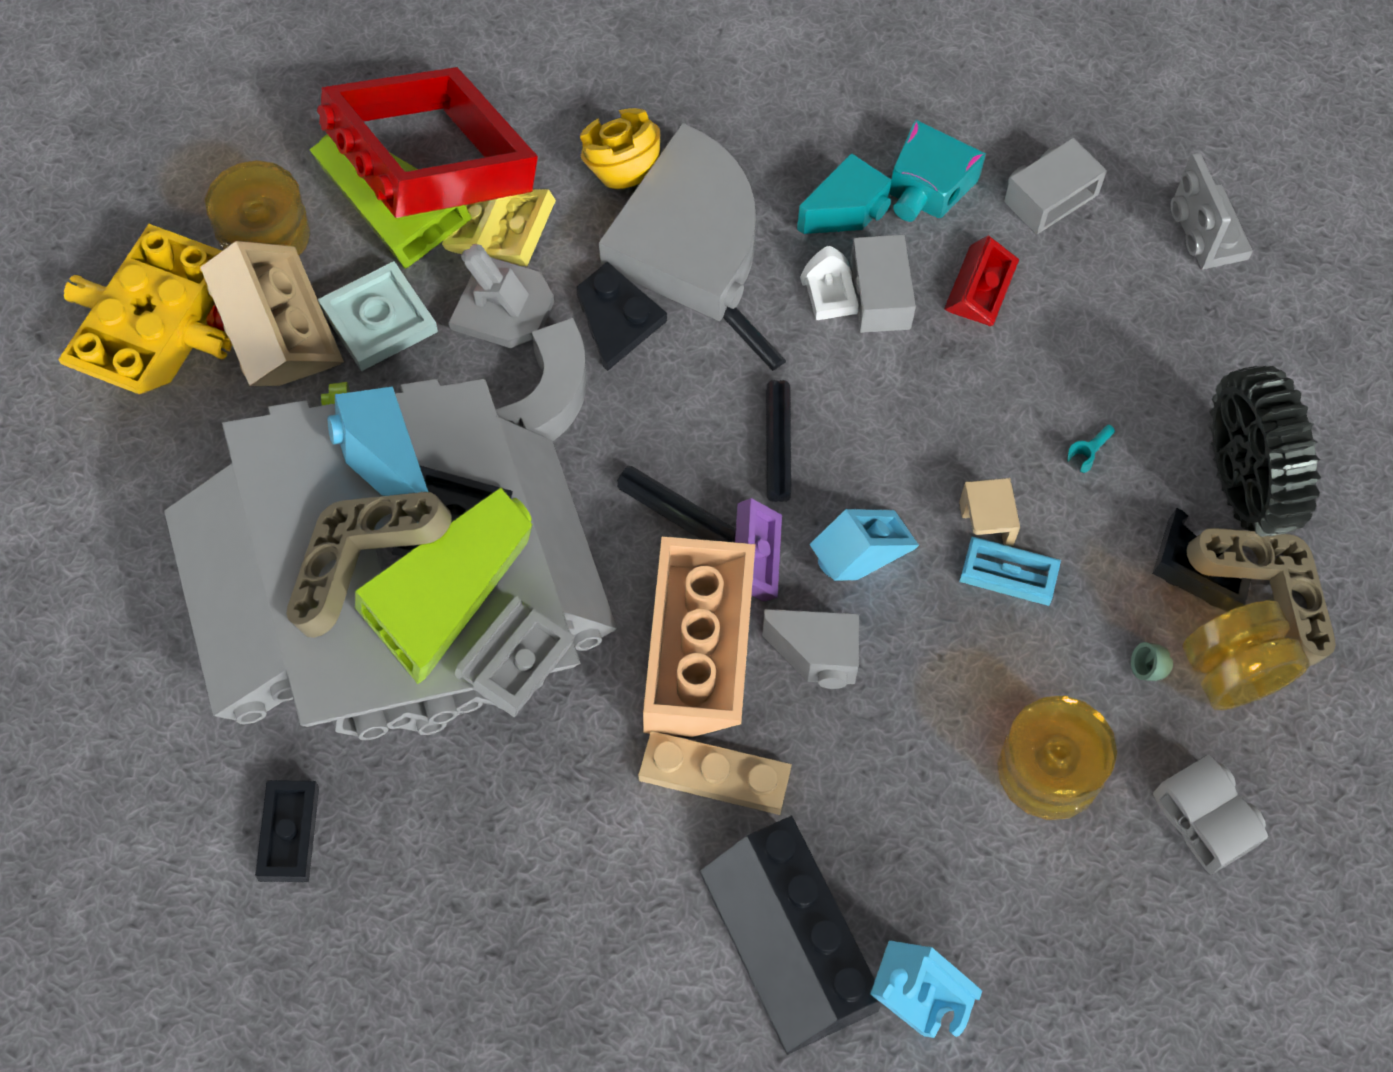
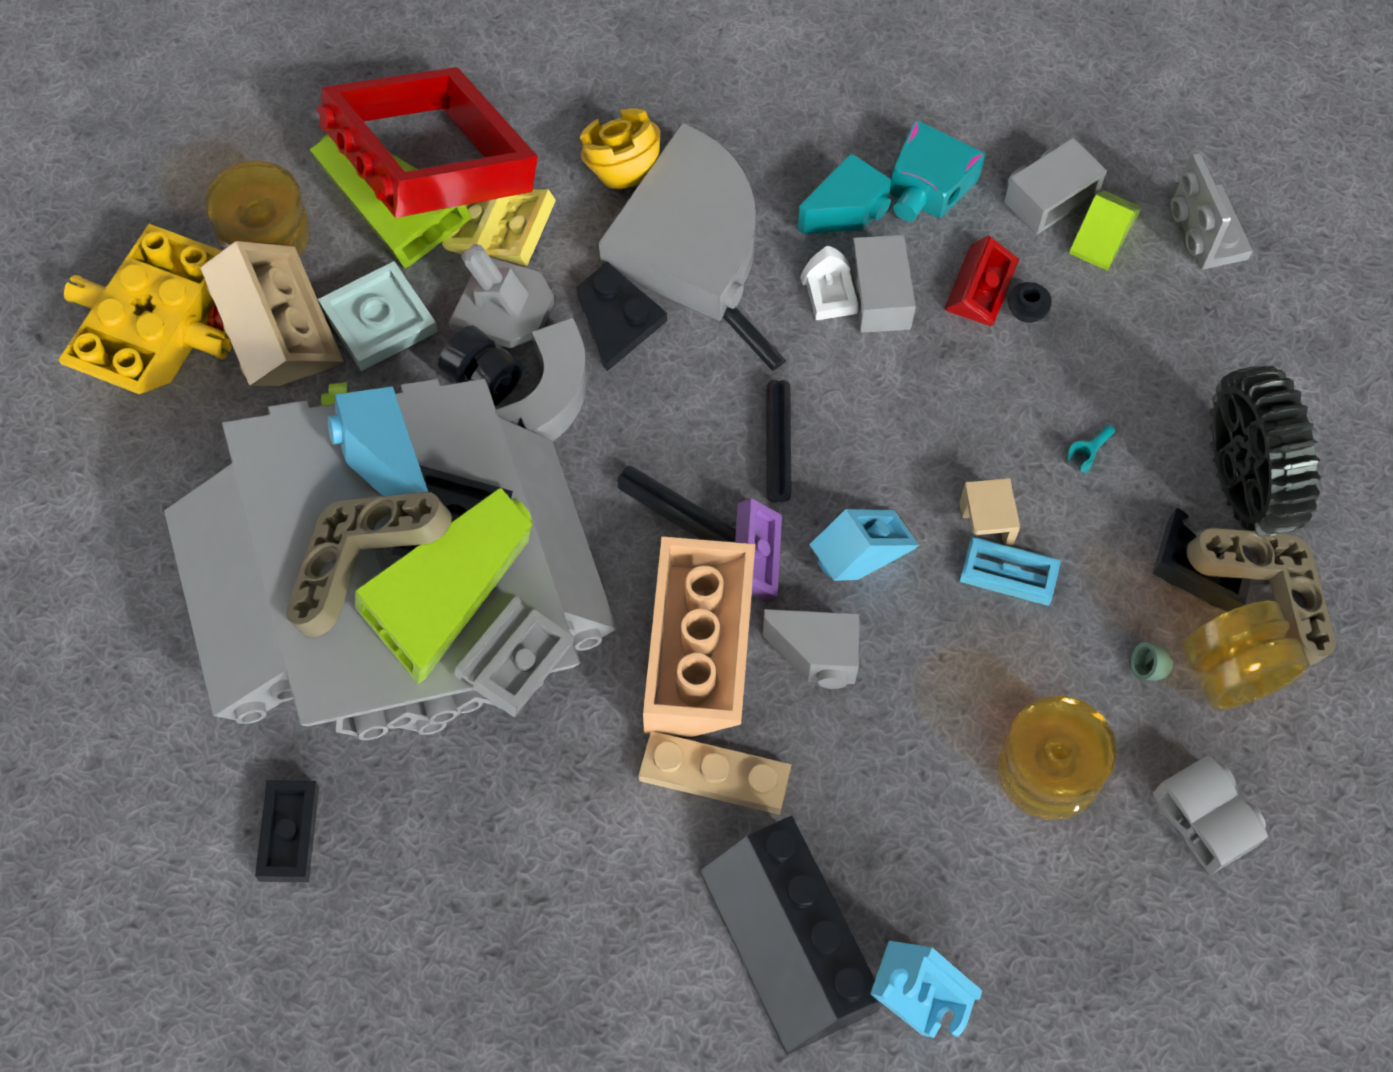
(474, 356): none -> black wheel
(1029, 311): none -> black plate
(1104, 229): none -> lime slope

